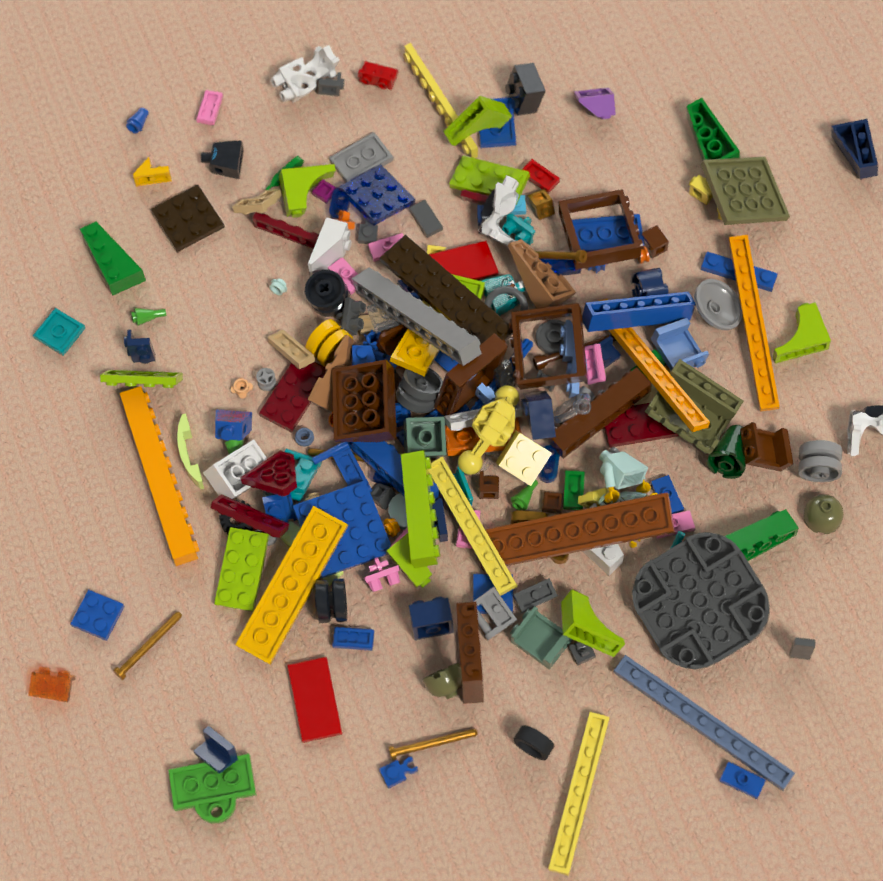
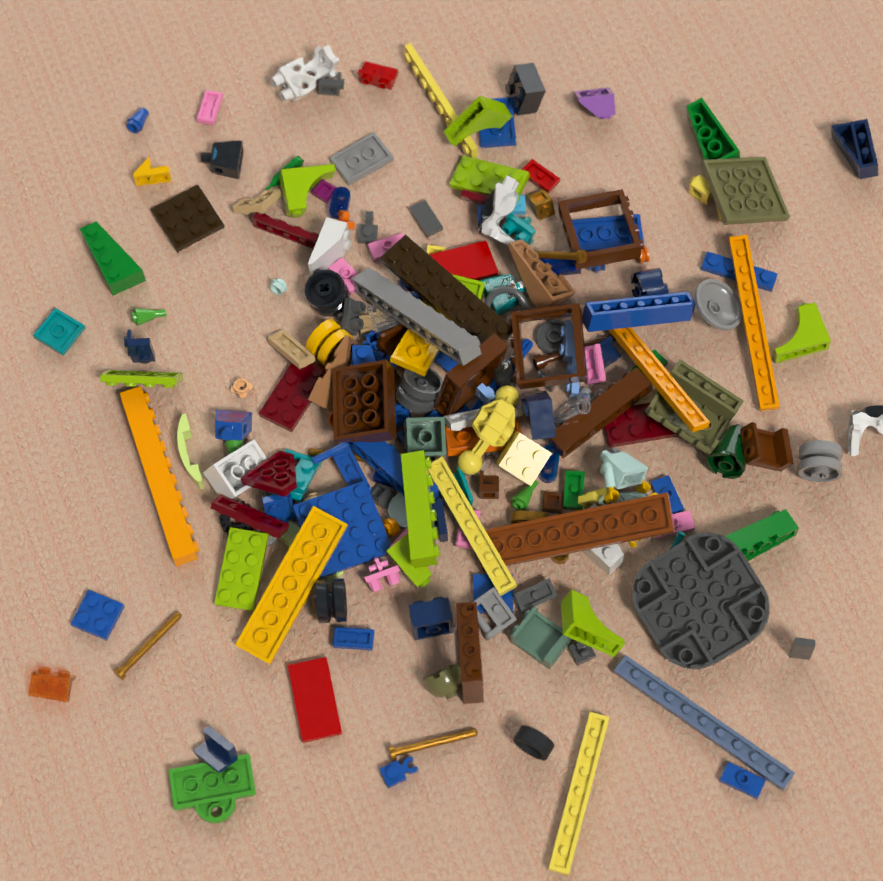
(264, 375): light grey wheel -> none
(304, 432): sand blue plate -> none
(377, 195): clear blue plate -> none
(656, 240): reddish brown panel -> none
(676, 343): medium blue panel -> none
(823, 514): olive cylinder -> none

